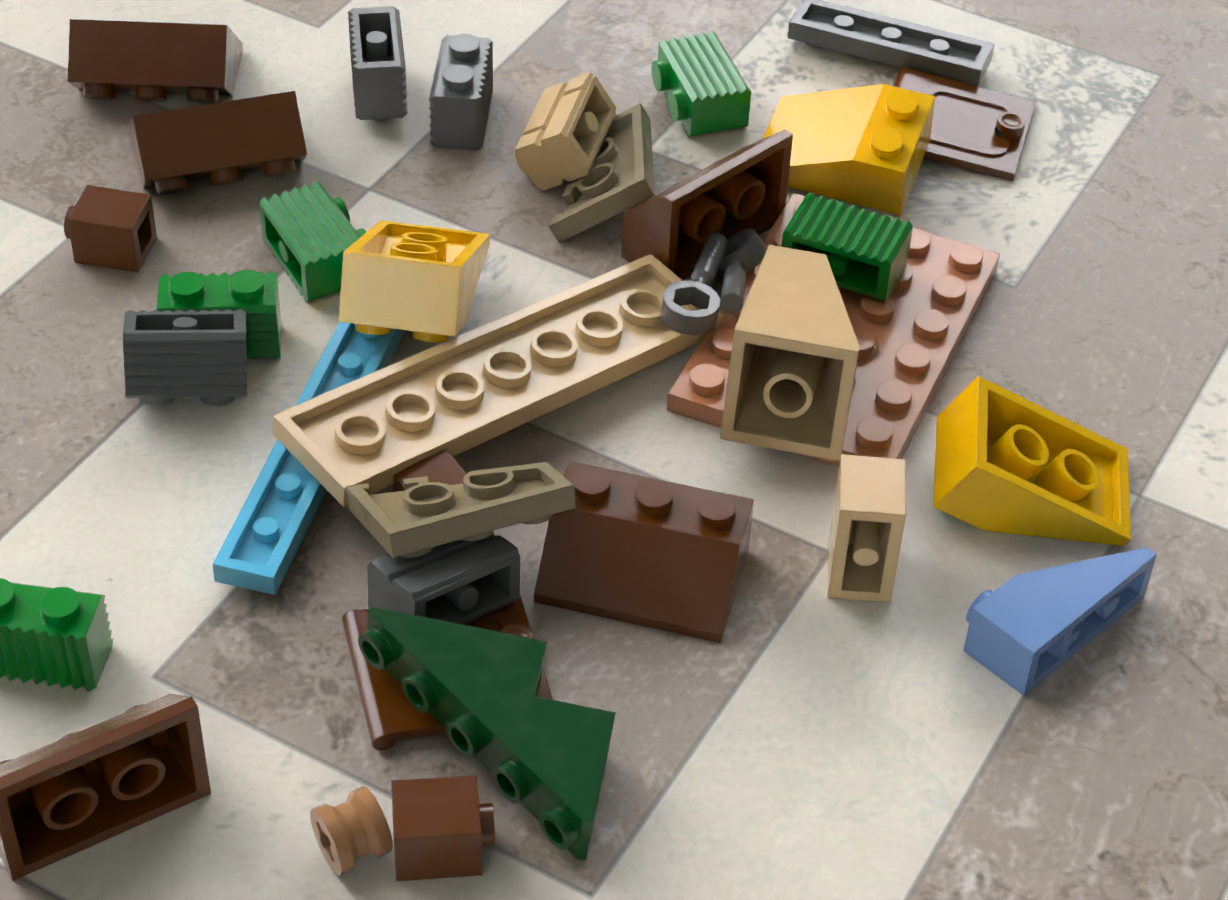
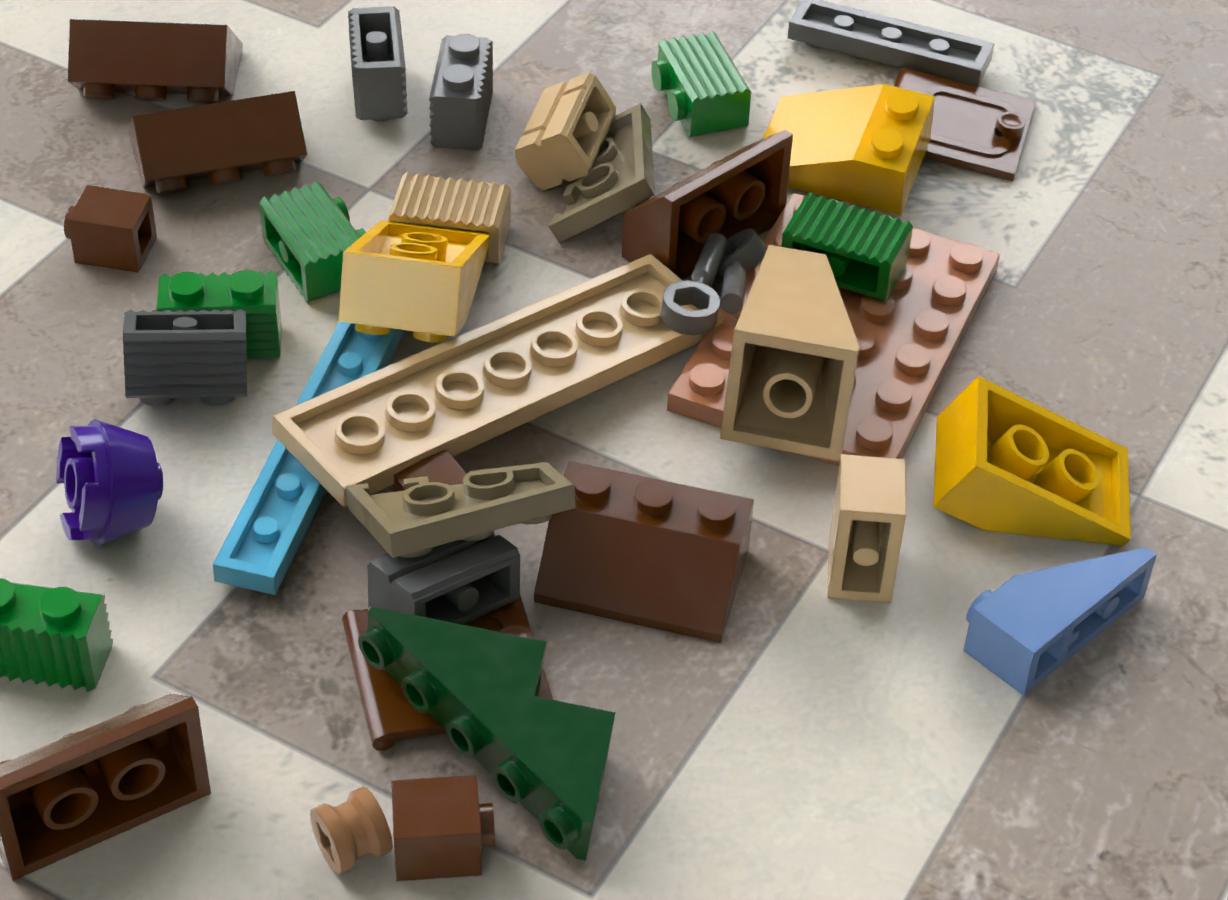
(108, 482): none -> dark purple cone
(456, 206): none -> tan brick

